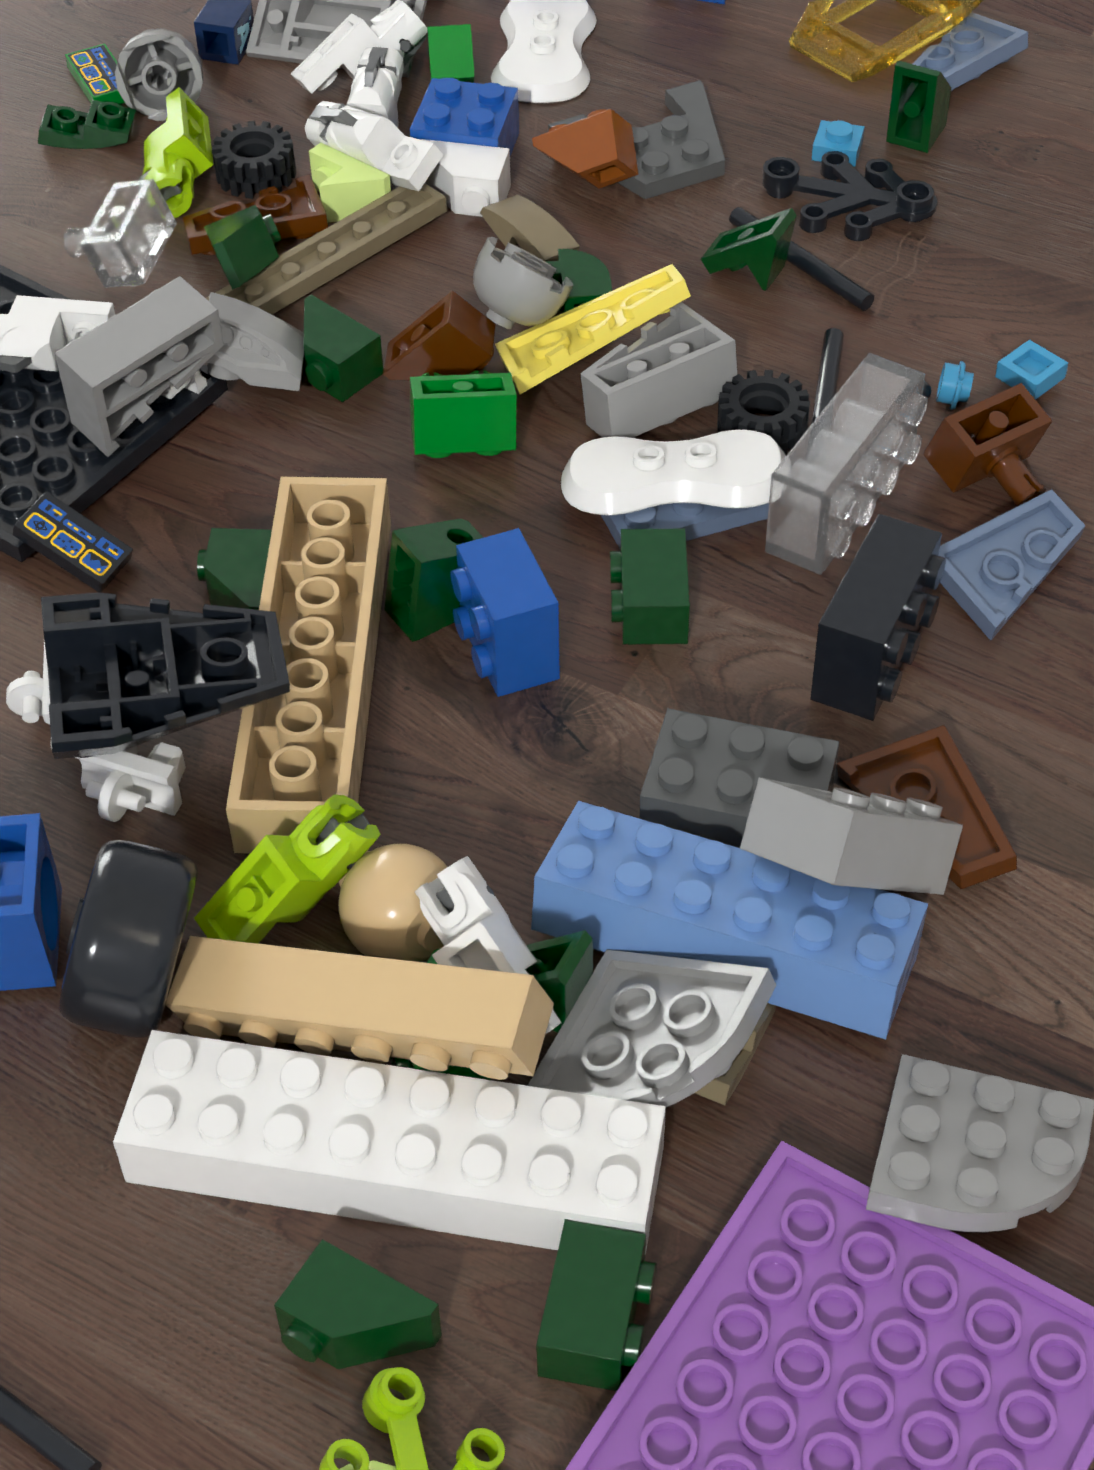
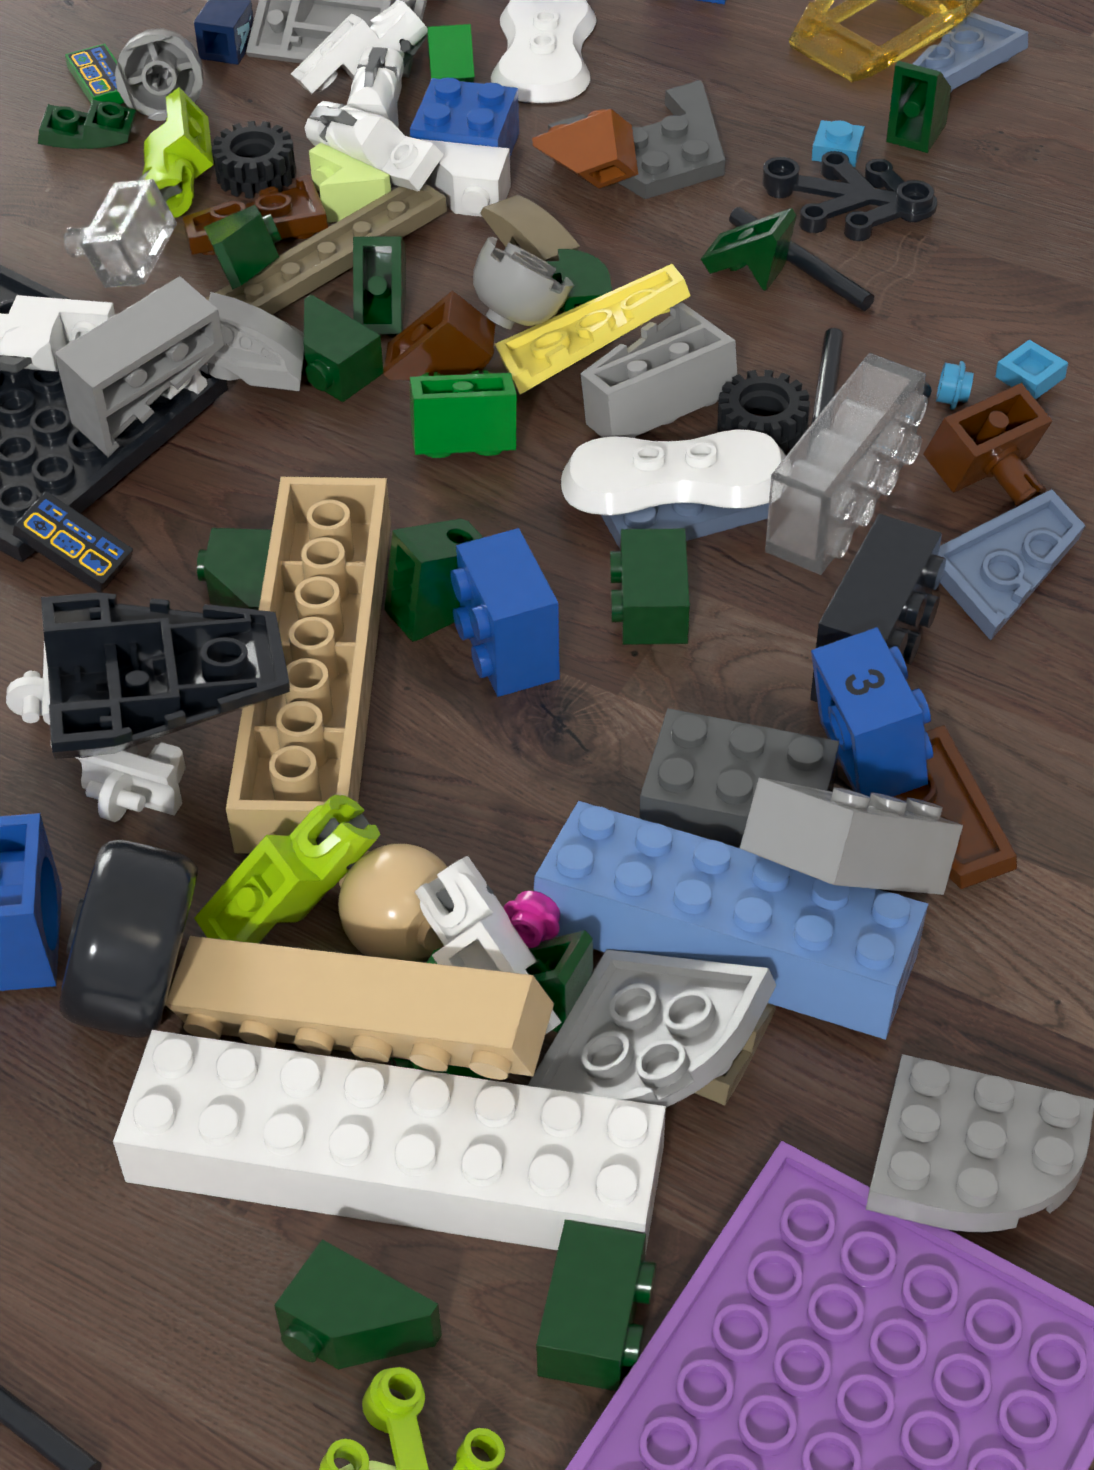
(379, 283): none -> dark green slope
(533, 917): none -> dark pink plate
(872, 714): none -> blue brick

